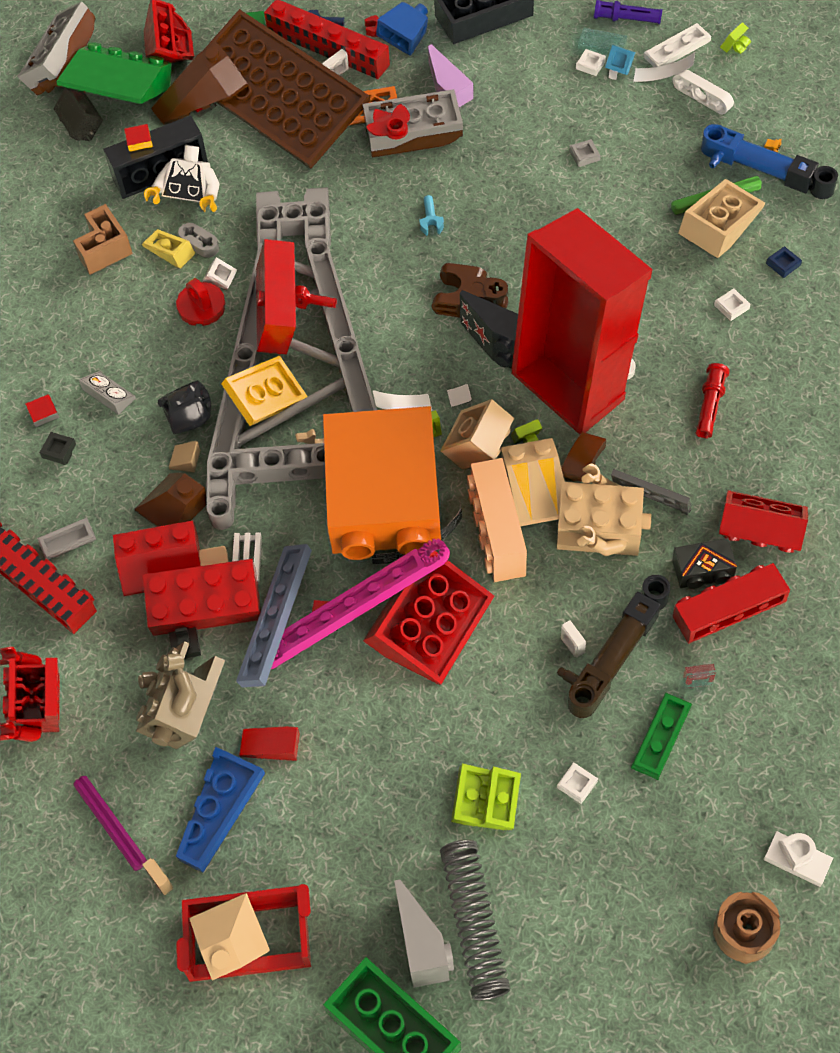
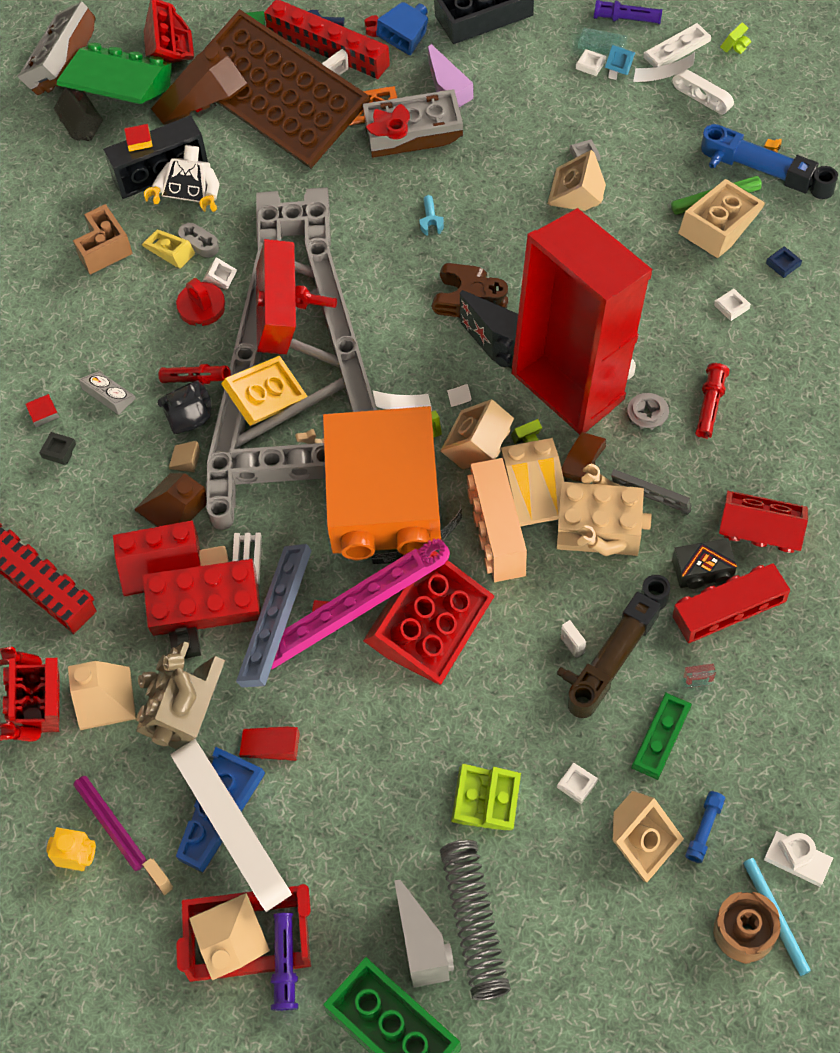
(66, 539): light grey tile -> none
(71, 849): none -> yellow brick
(101, 693): none -> tan slope
(170, 375): none -> red pin
(231, 825): none -> white beam
(284, 978): none -> dark purple pin
(578, 184): none -> tan slope
(644, 834): none -> tan slope
(654, 403): none -> light grey gear
(713, 806): none -> blue bar
(785, 932): none -> medium azure piece

